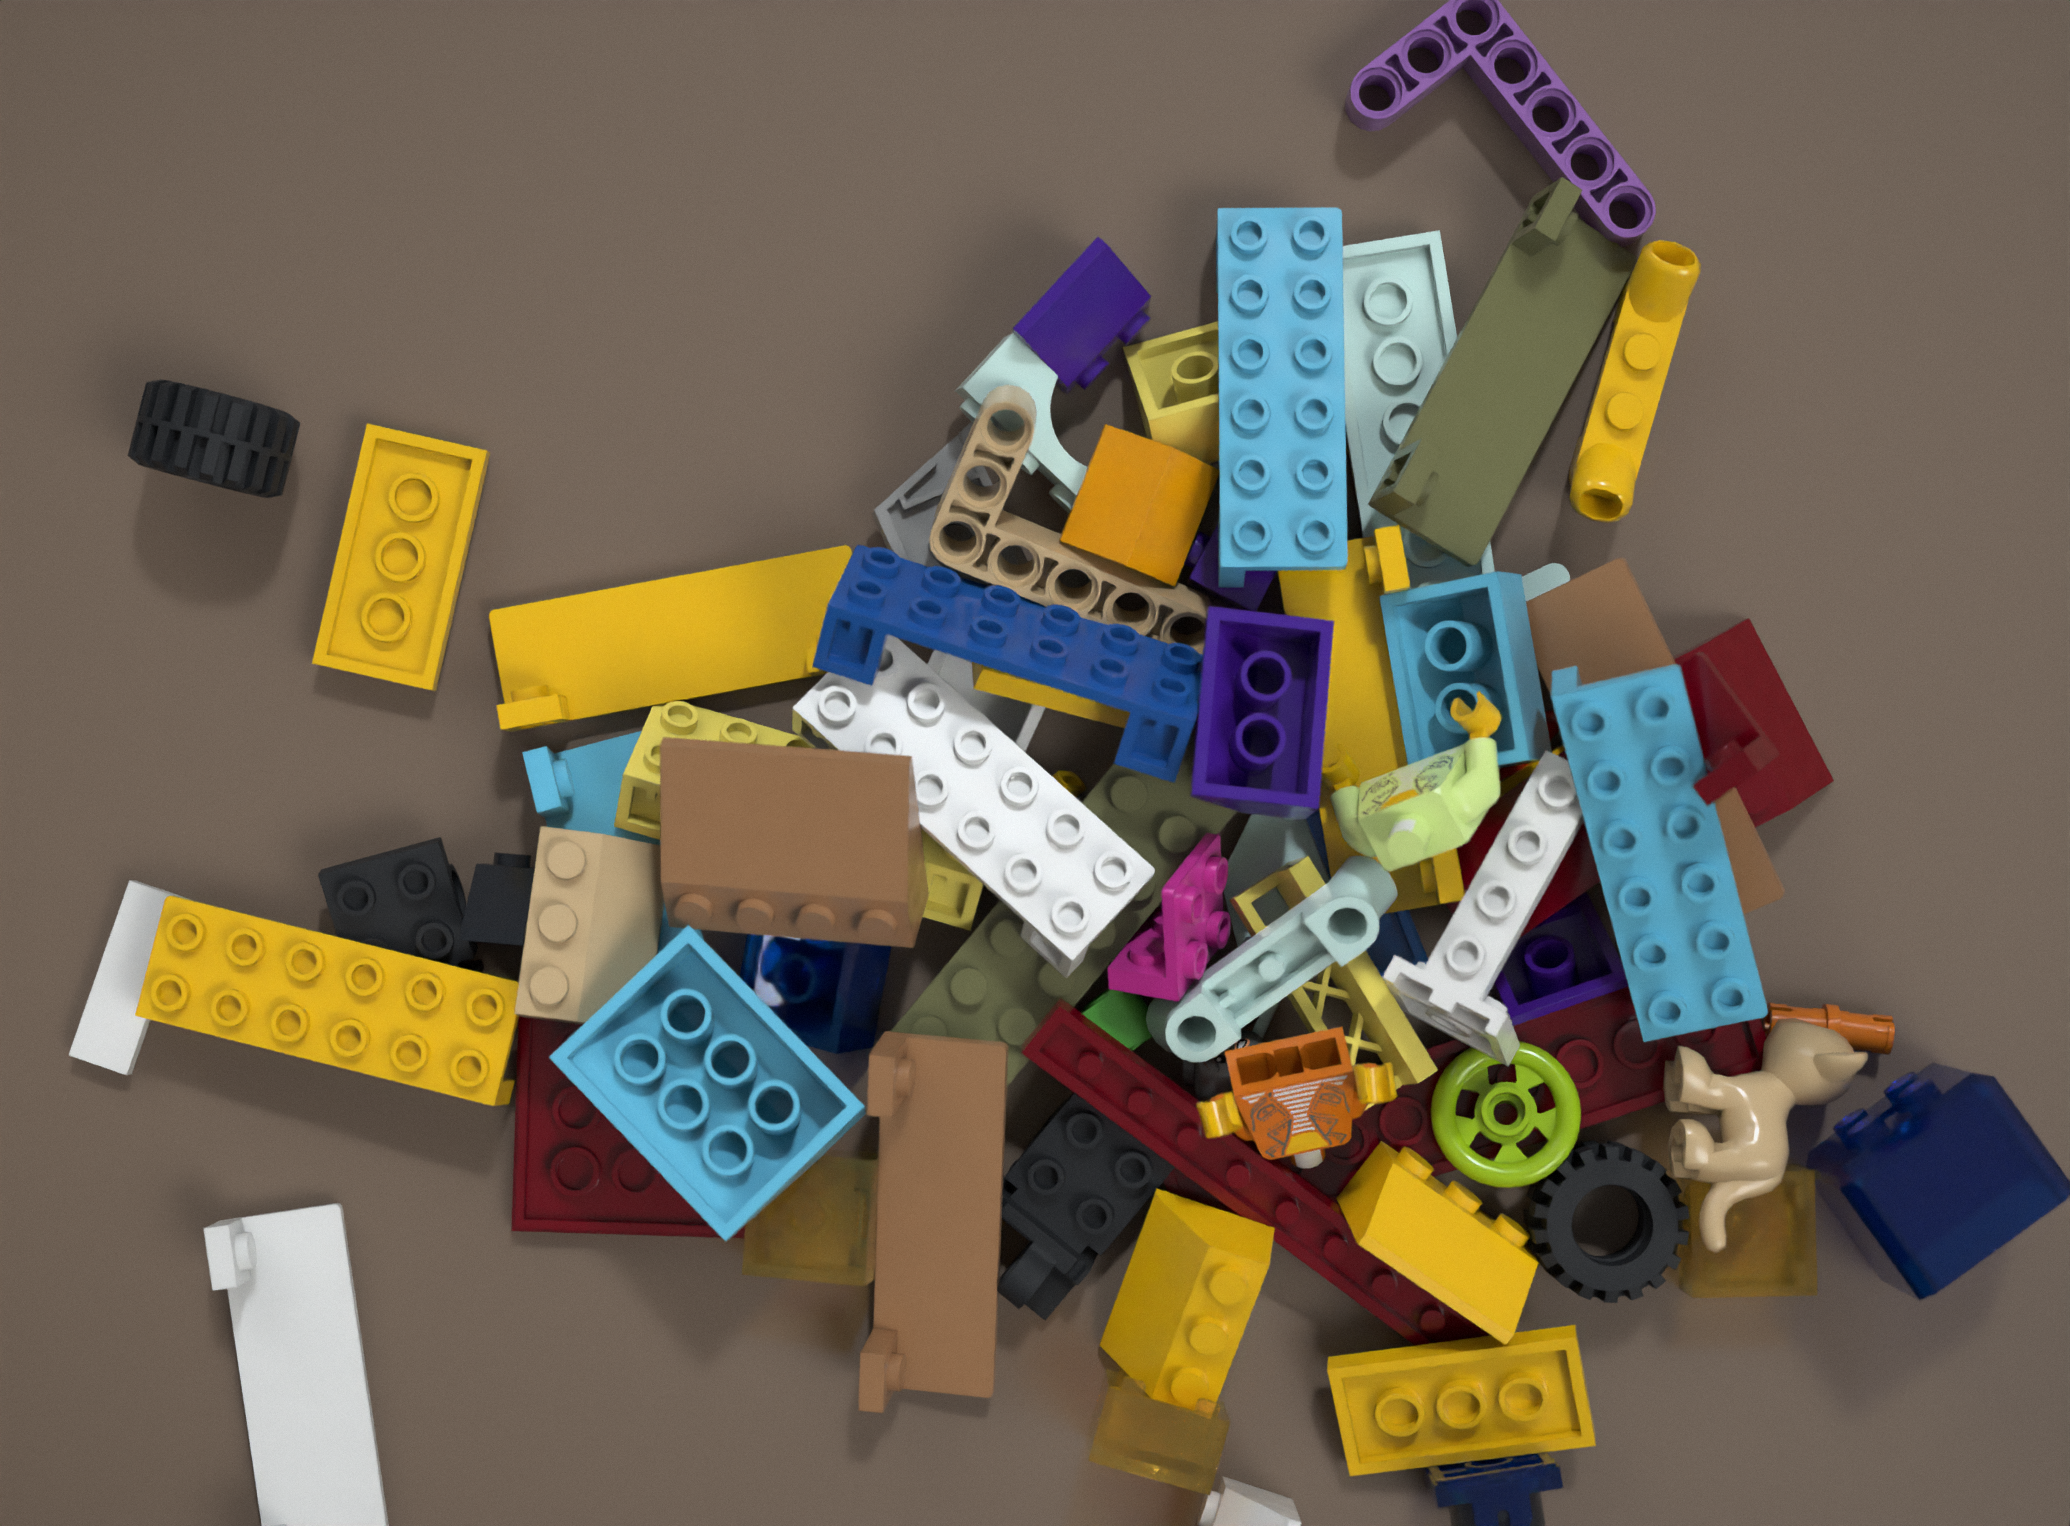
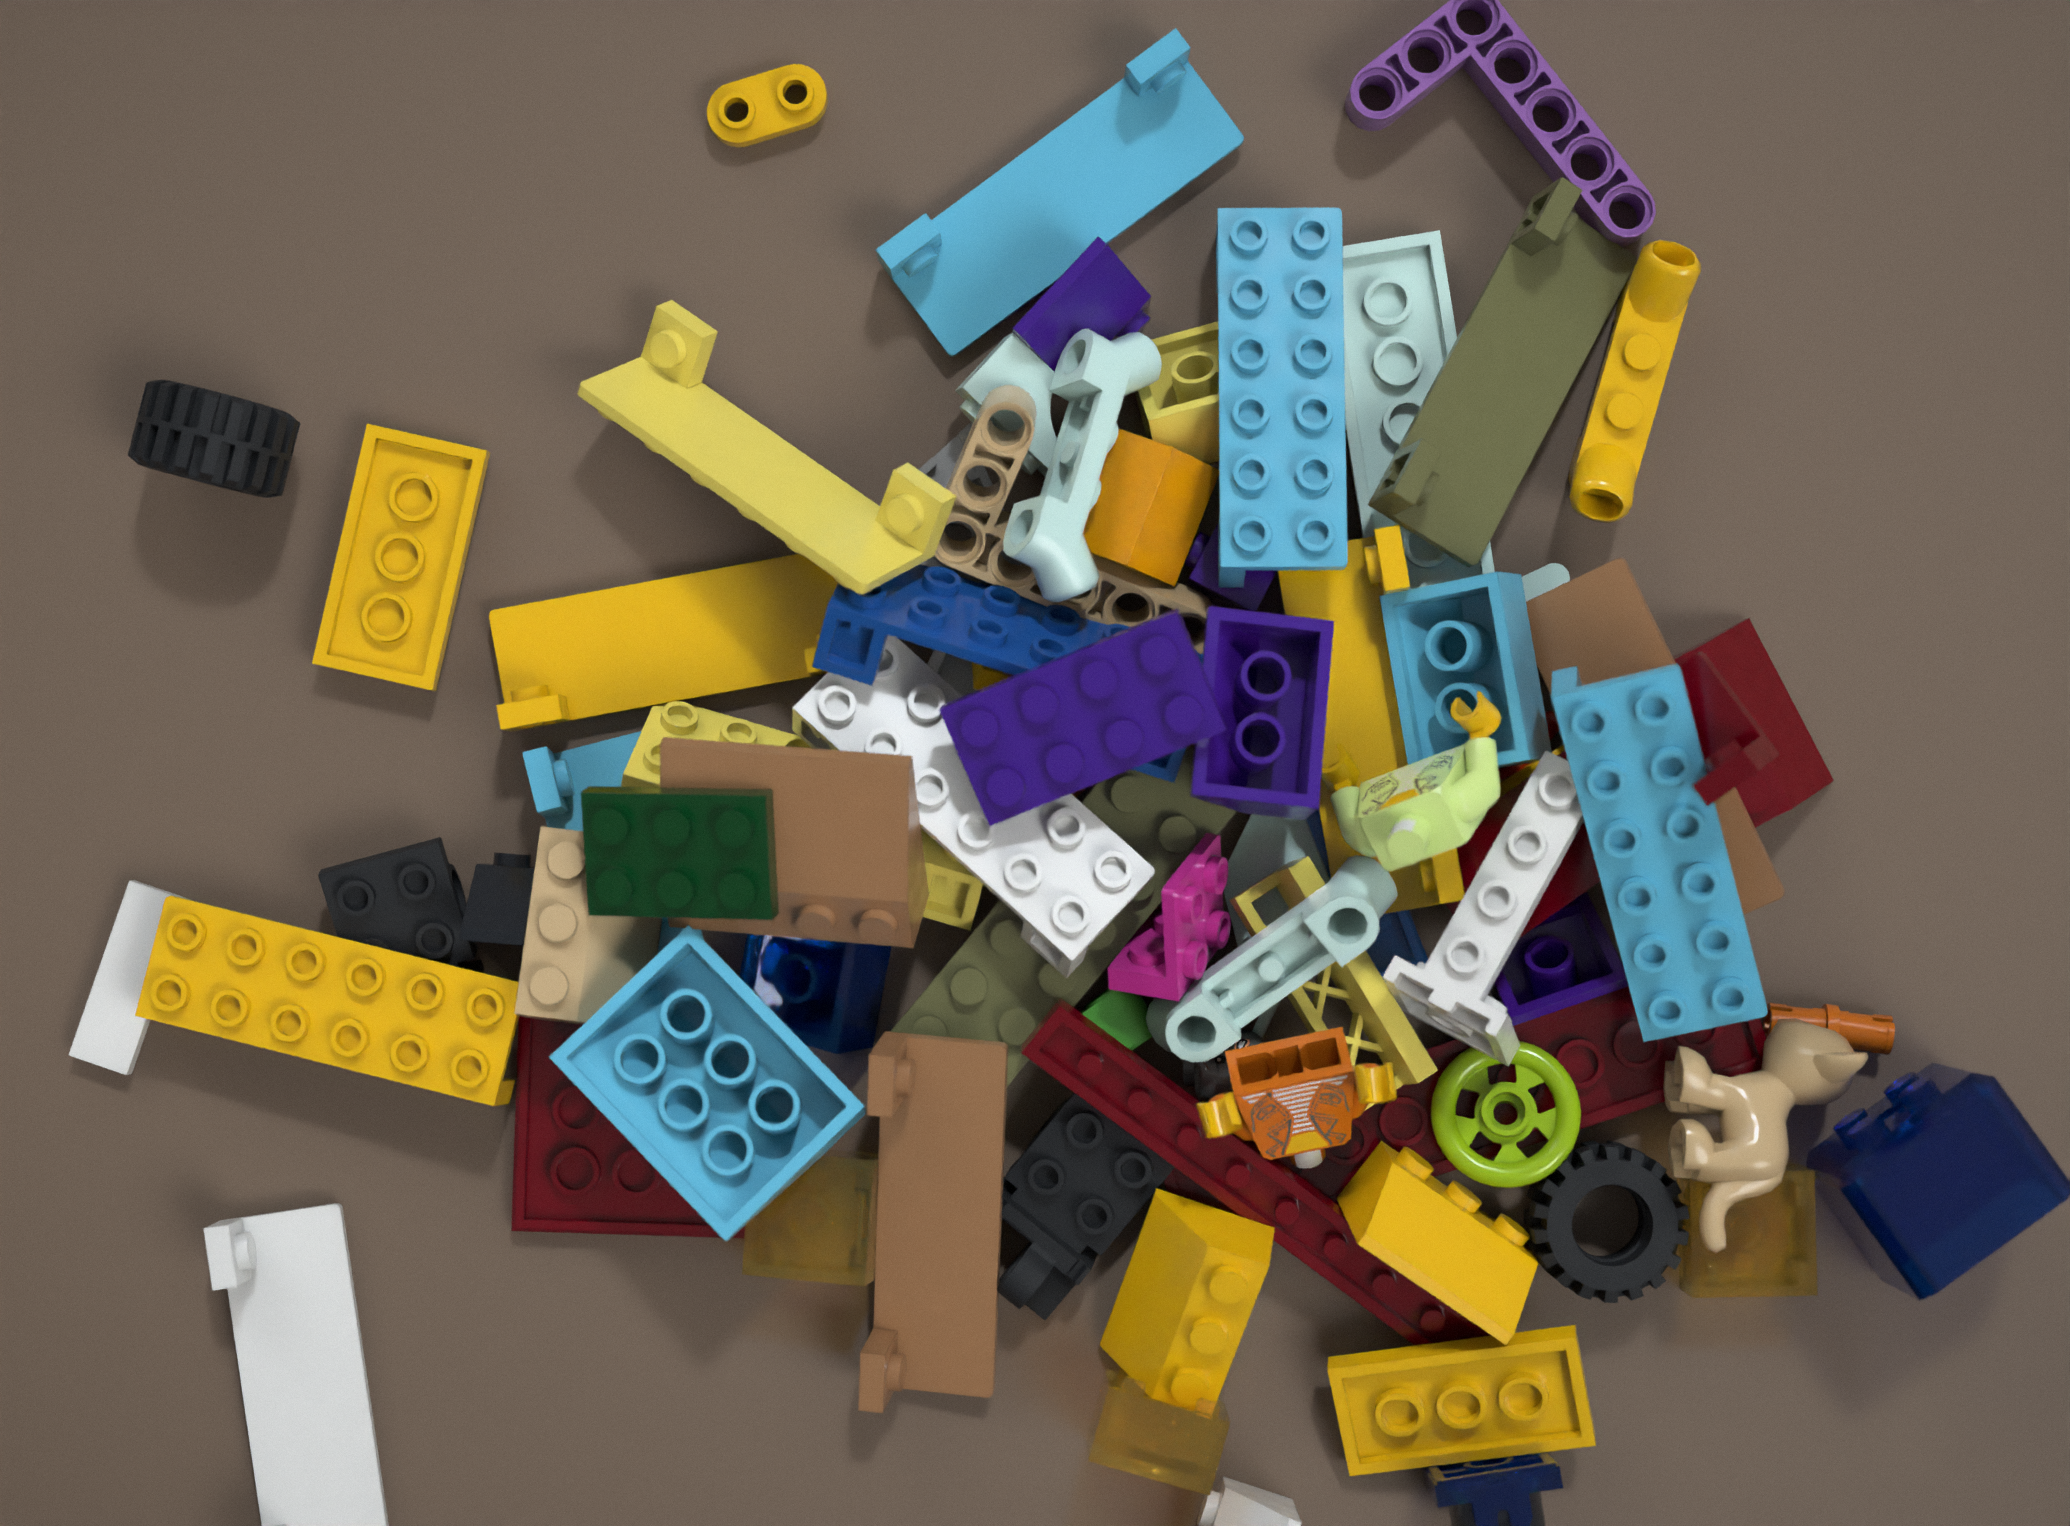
(680, 852): none -> dark green plate
(758, 471): none -> light yellow bracket
(768, 110): none -> yellow plate
(1050, 527): none -> light aqua plate
(1059, 195): none -> medium azure bracket
(1083, 717): none -> dark purple plate

